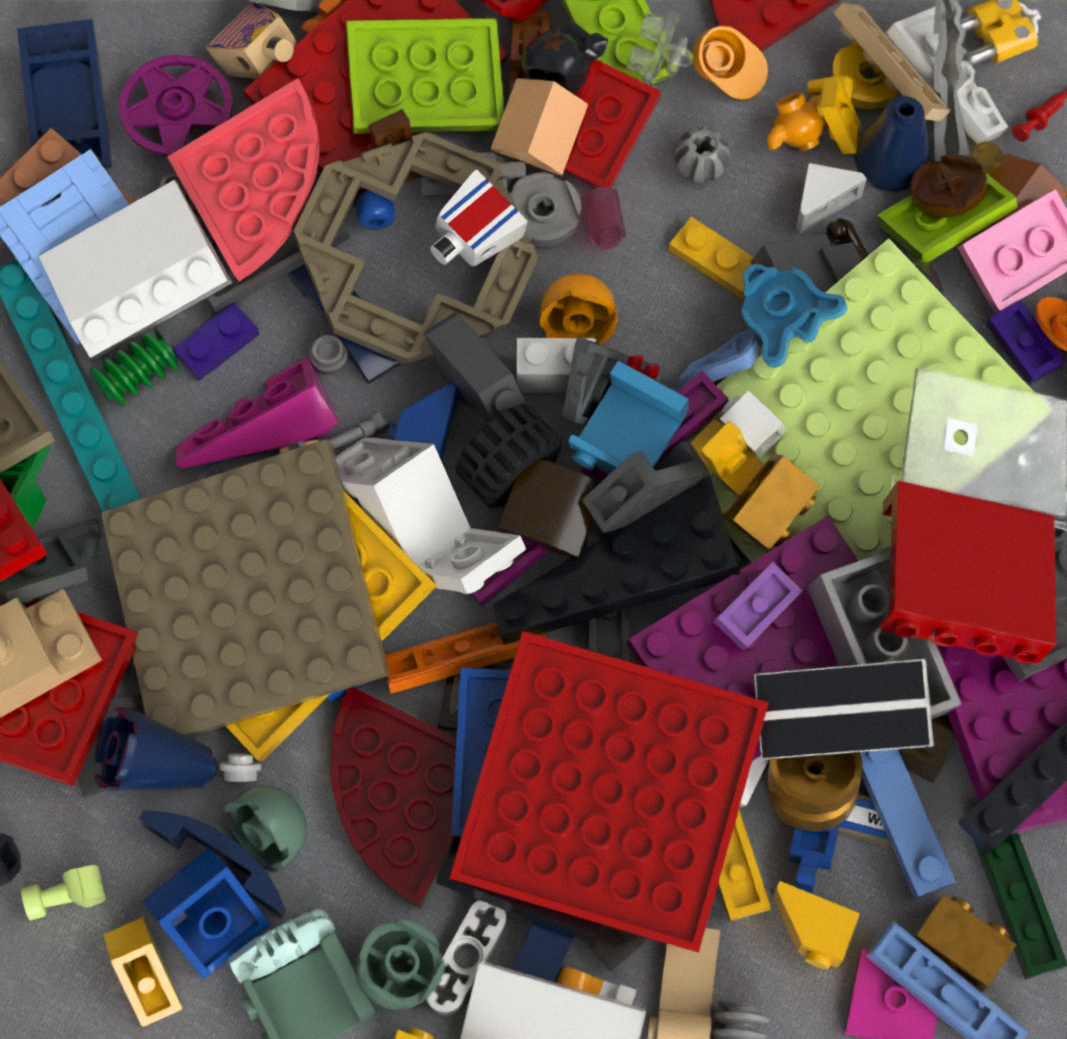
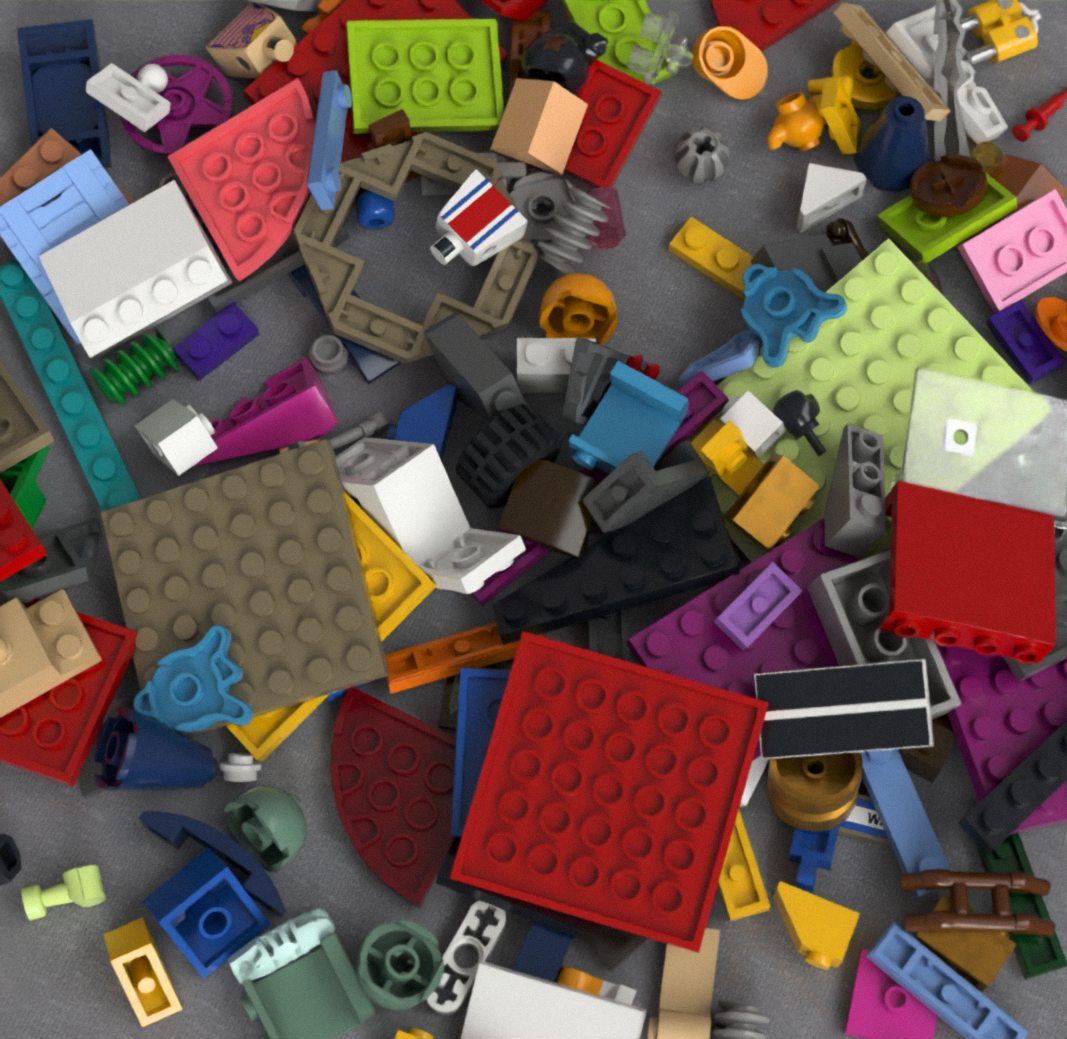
(132, 98): none -> white plate
(177, 436): none -> white brick
(194, 687): none -> dark azure tile
(328, 140): none -> medium blue plate
(573, 230): none -> light grey piece
(798, 416): none -> black piece
(856, 494): none -> light grey slope
(960, 917): none -> reddish brown piece

